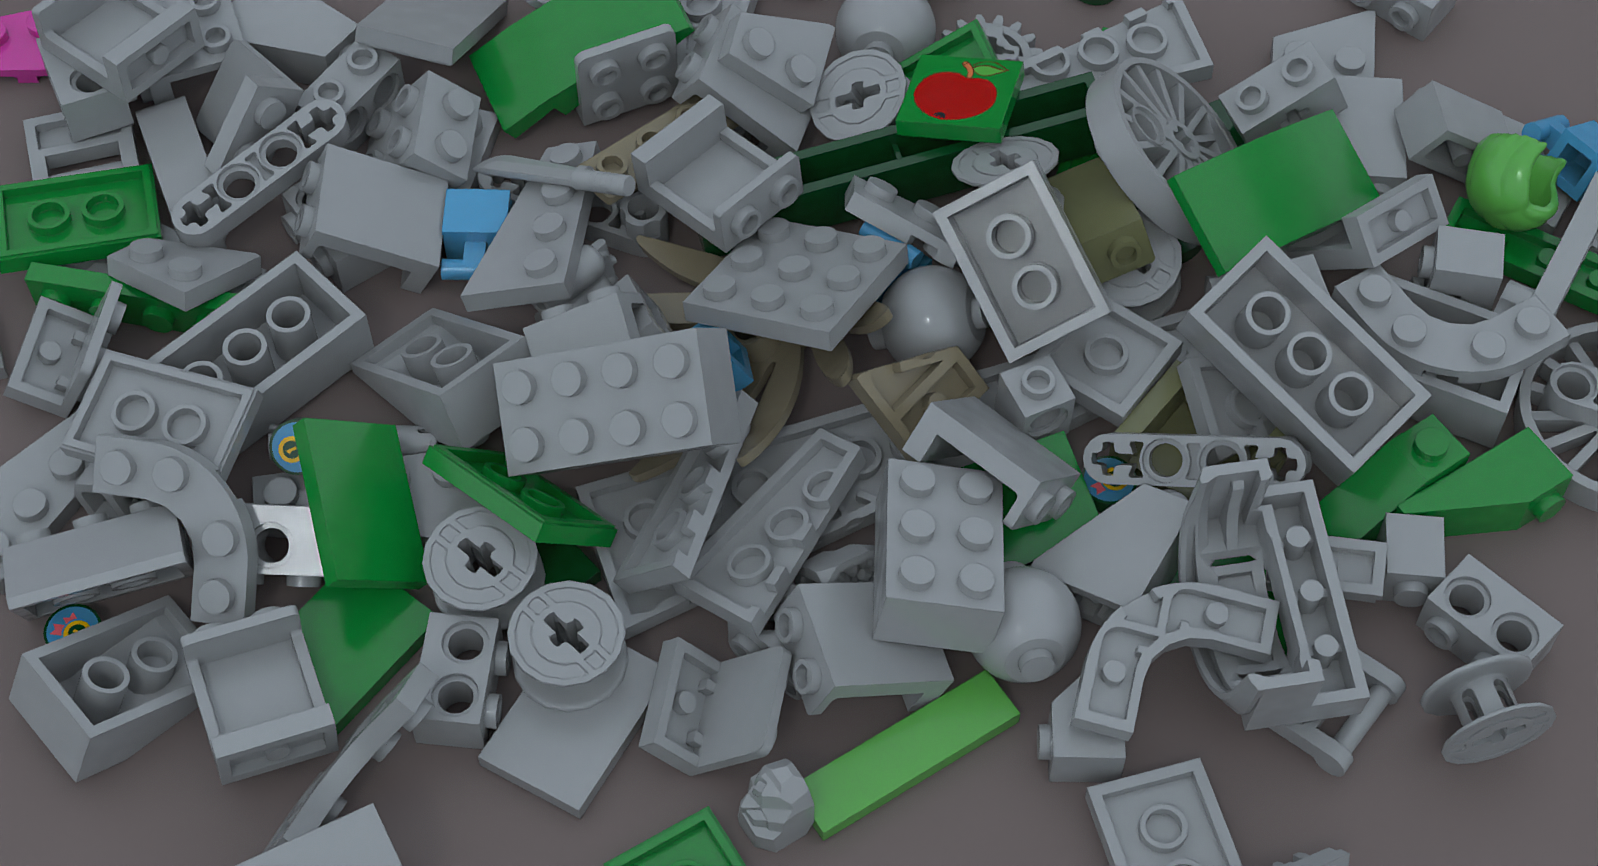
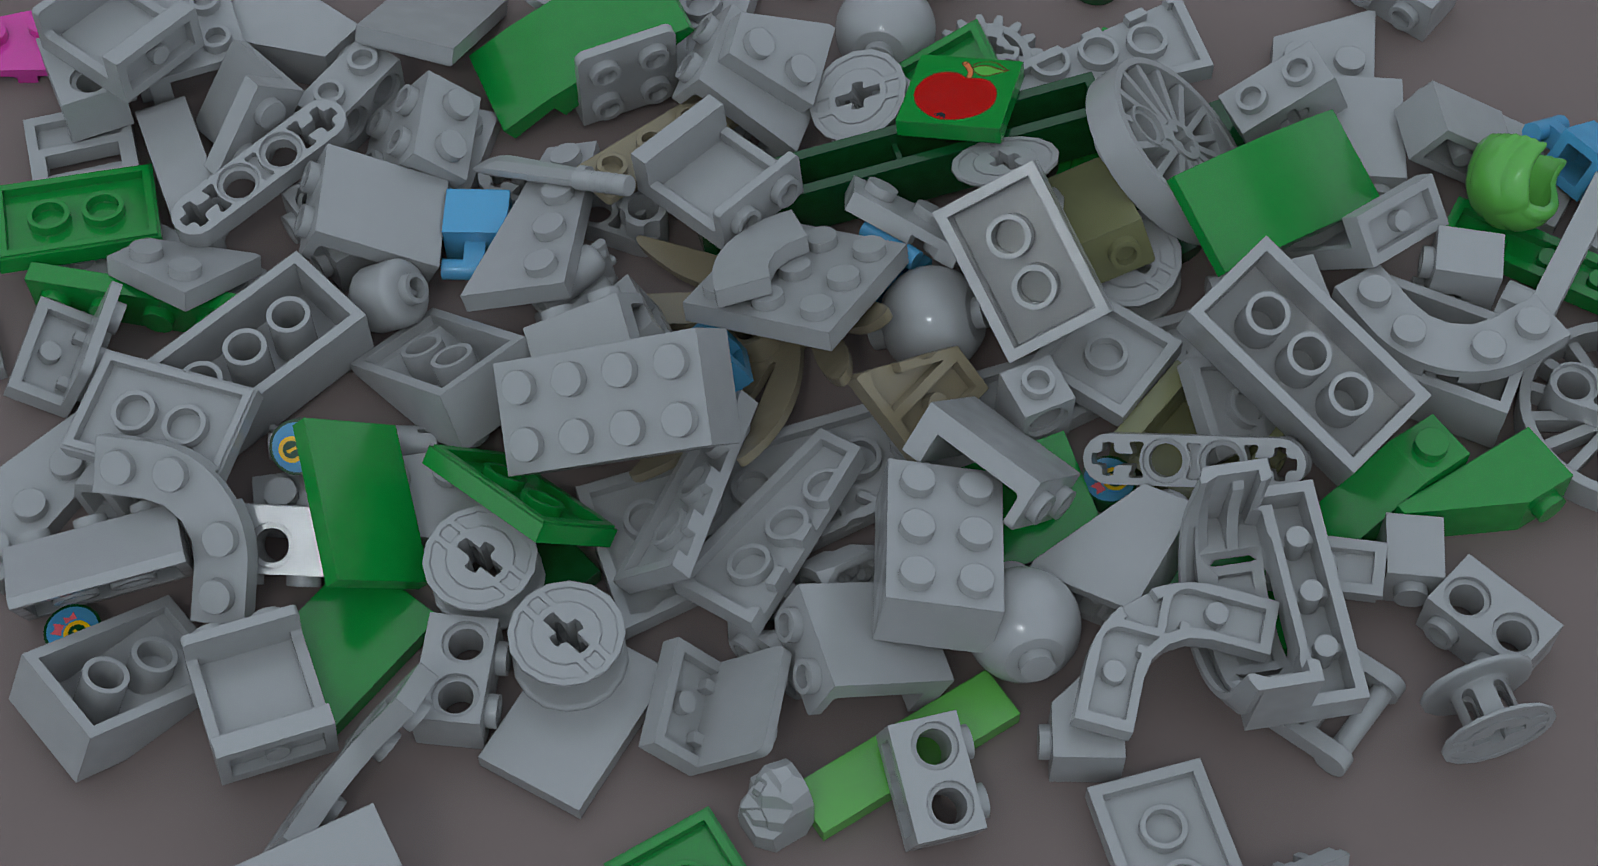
(390, 294): none -> light grey head
(753, 256): none -> light grey tile
(916, 782): none -> light grey brick

